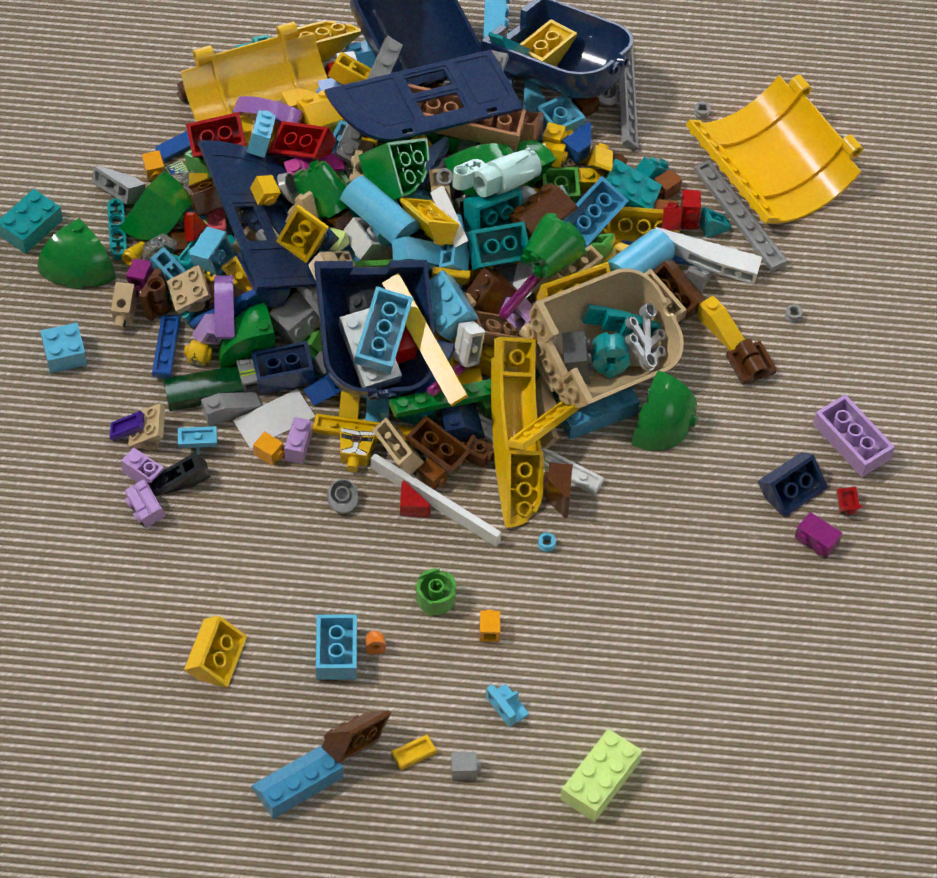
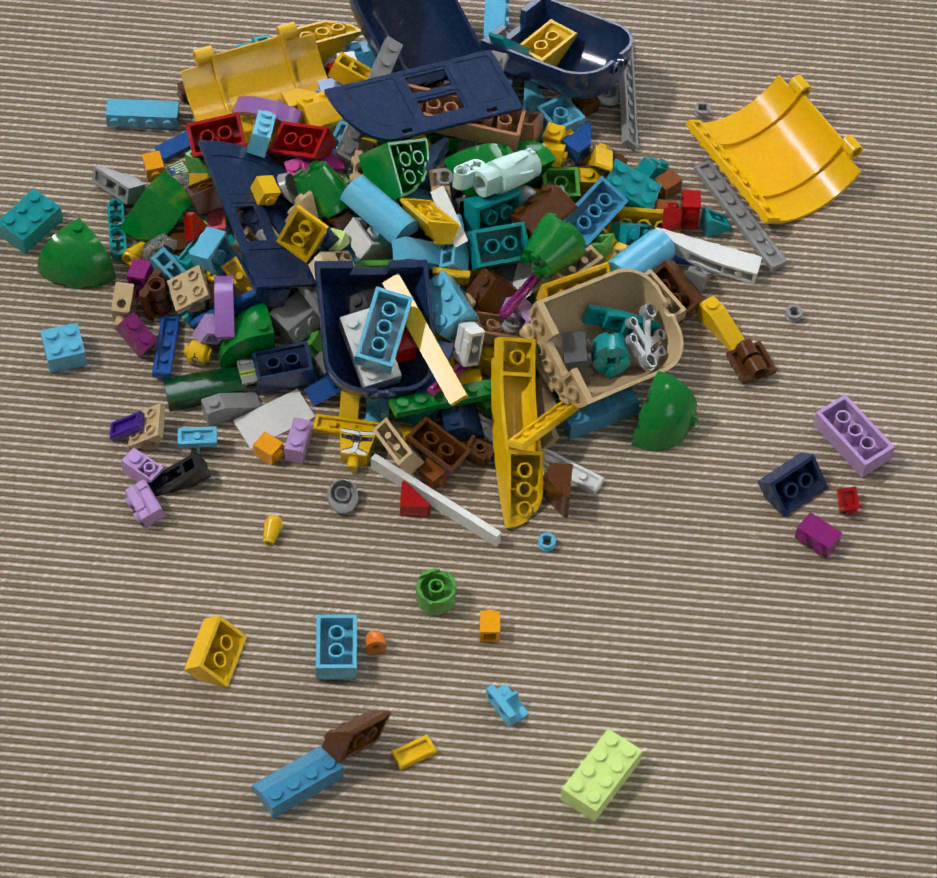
(136, 334): none -> magenta brick
(142, 113): none -> medium azure brick
(272, 528): none -> yellow cone
(464, 765): light grey brick -> none
(510, 325): none -> light grey bush
(628, 231): none -> teal slope

